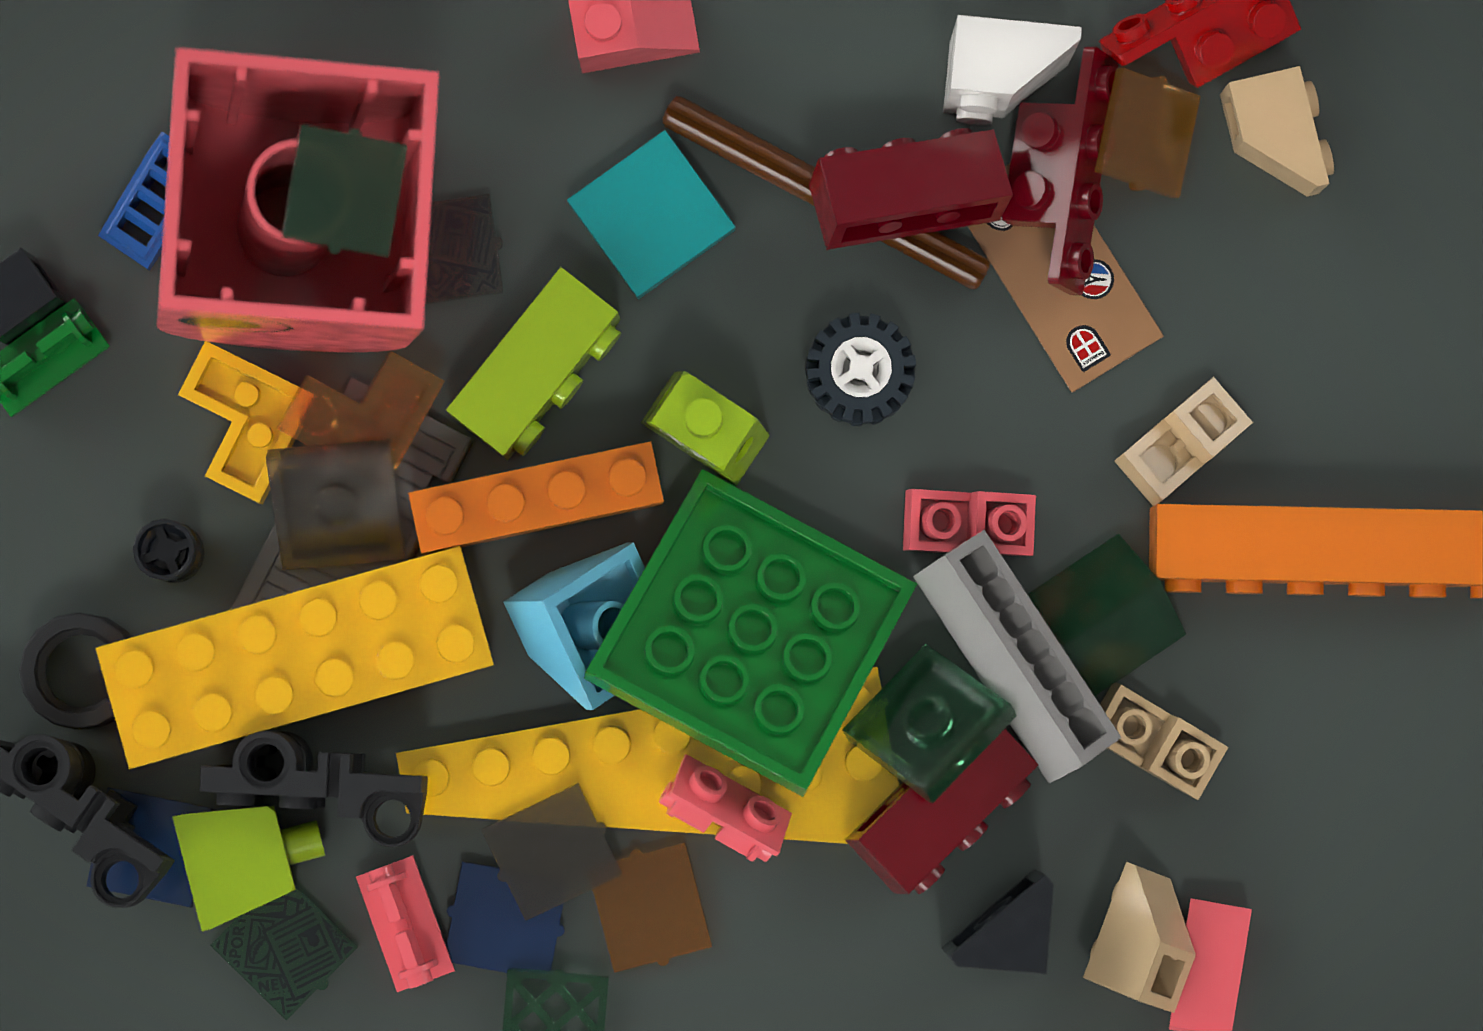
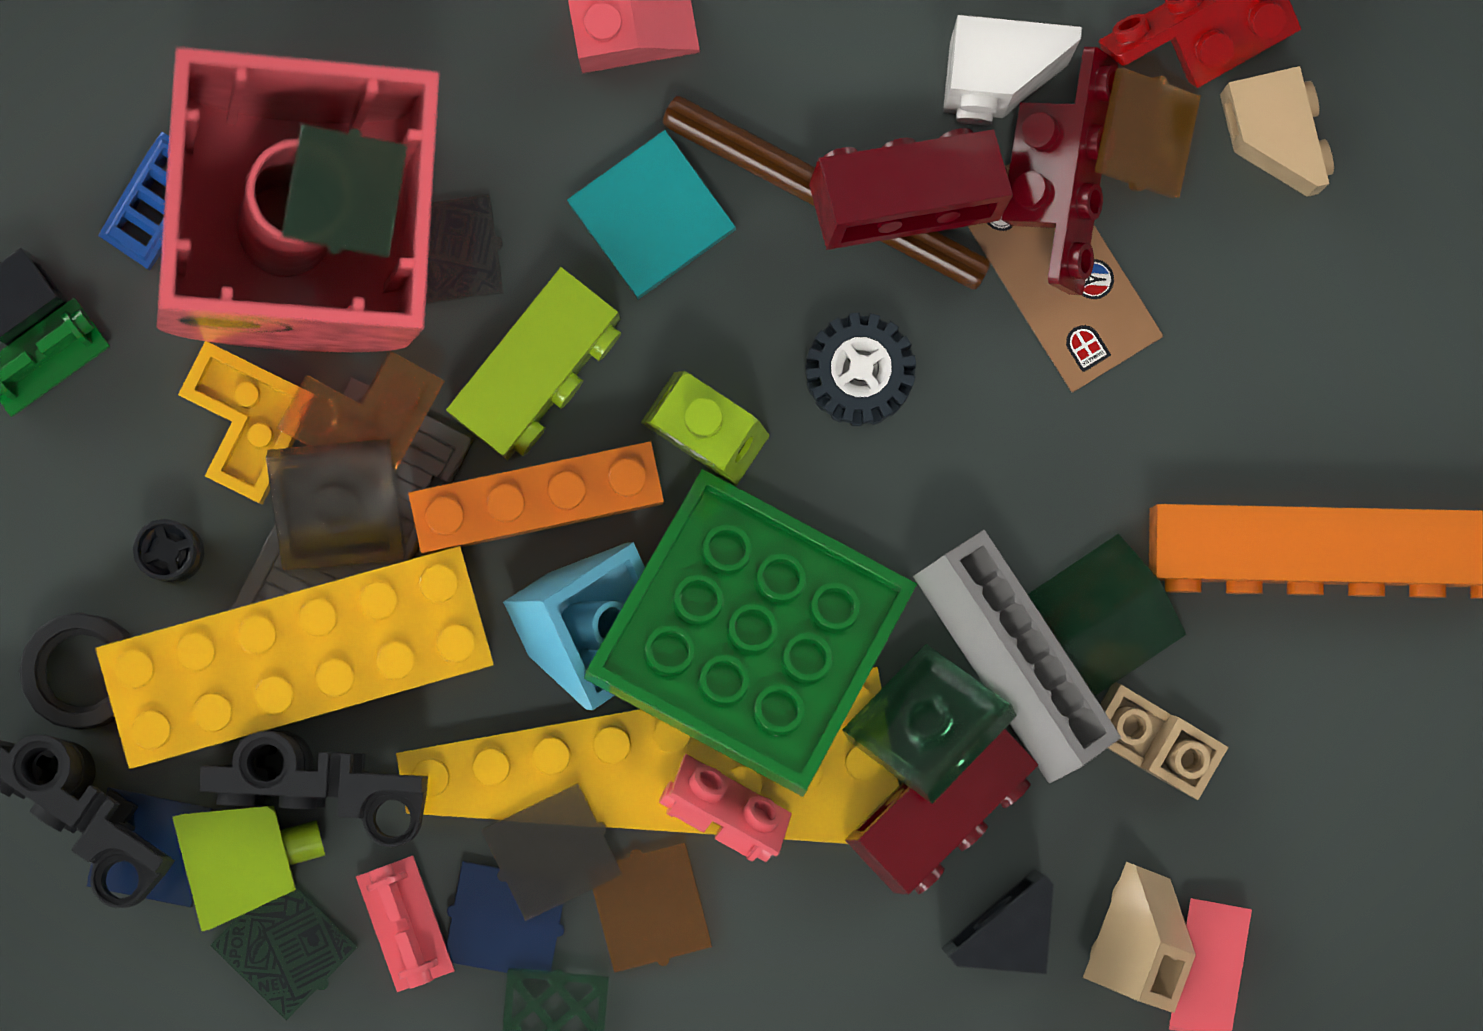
(946, 519): coral slope -> none
(1183, 441): tan slope -> none

